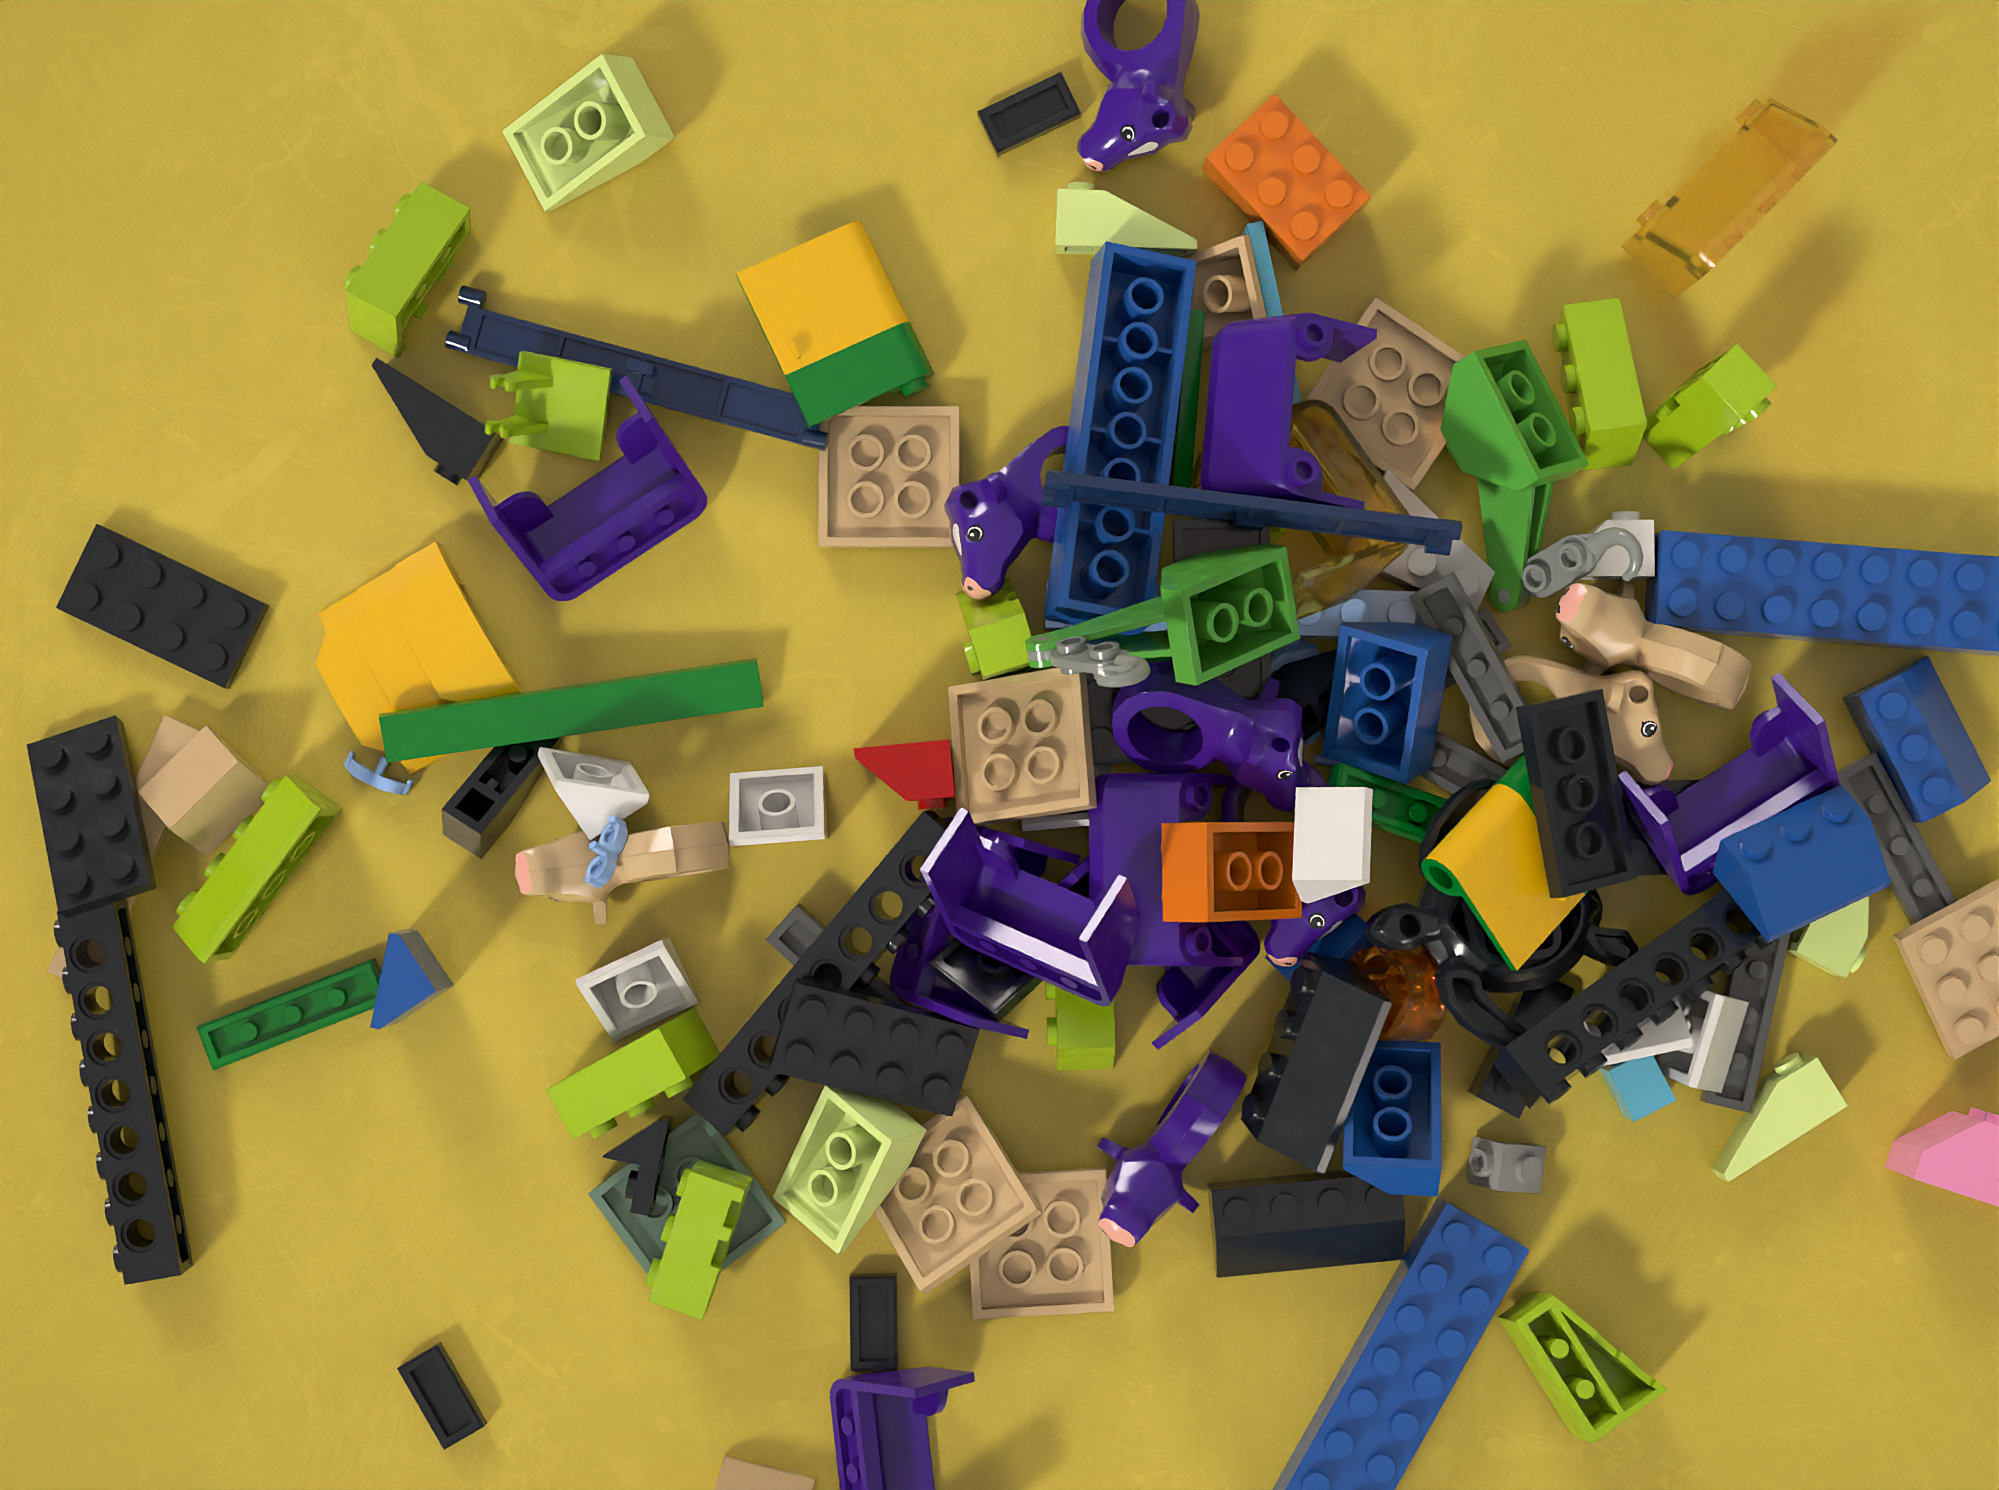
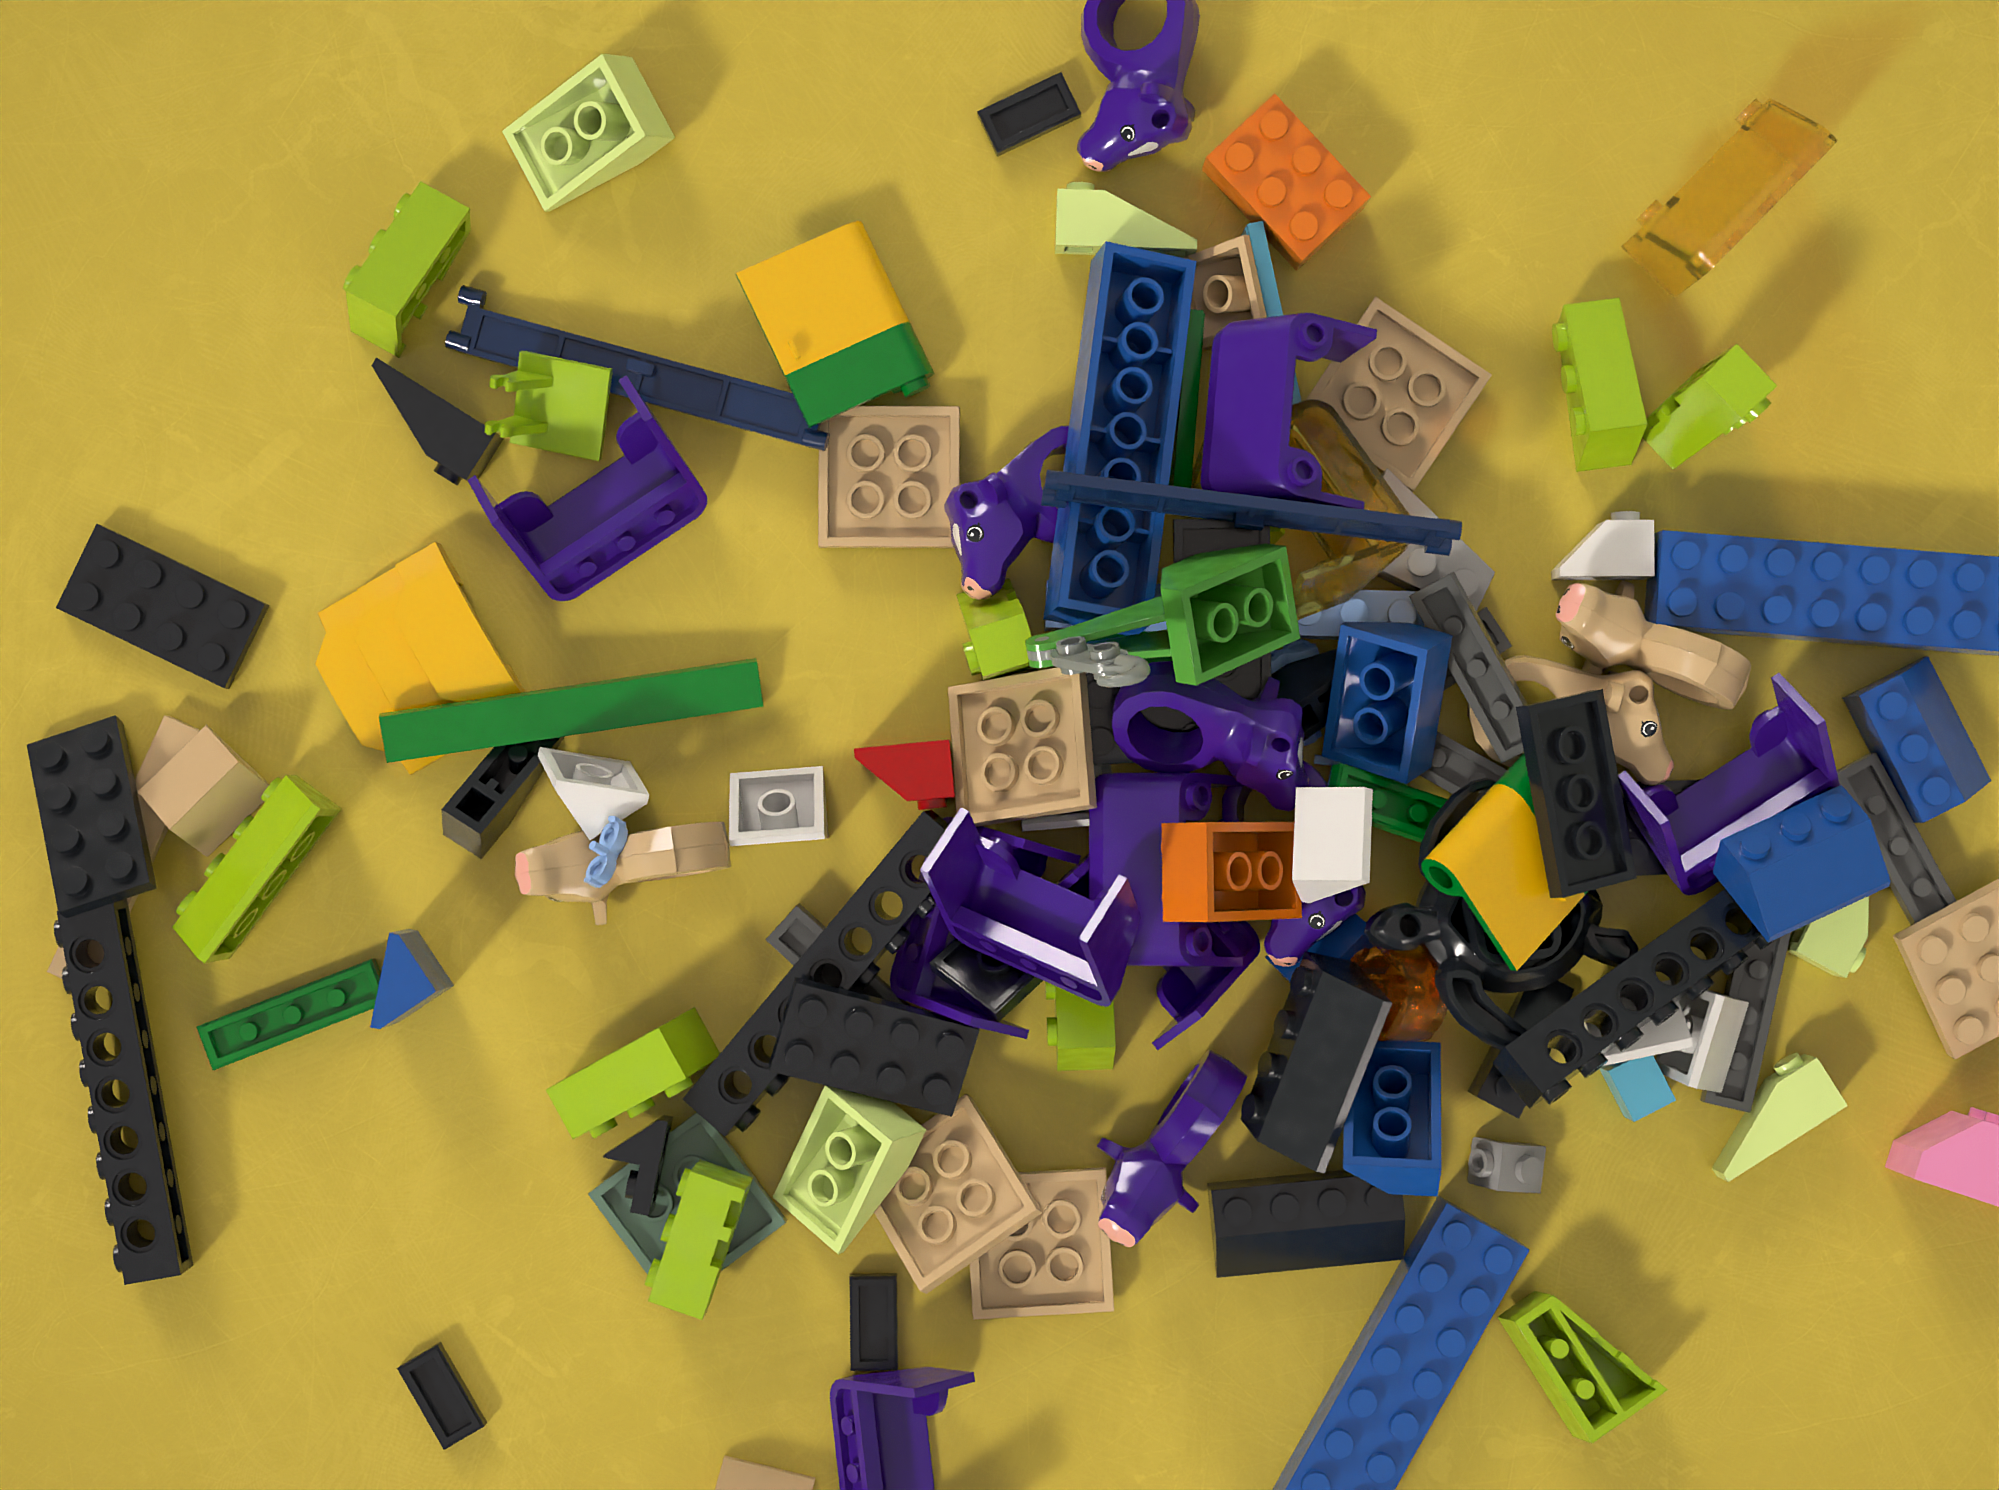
(376, 777): light blue piece -> none
(638, 989): white slope -> none
(1517, 443): bright green slope -> none

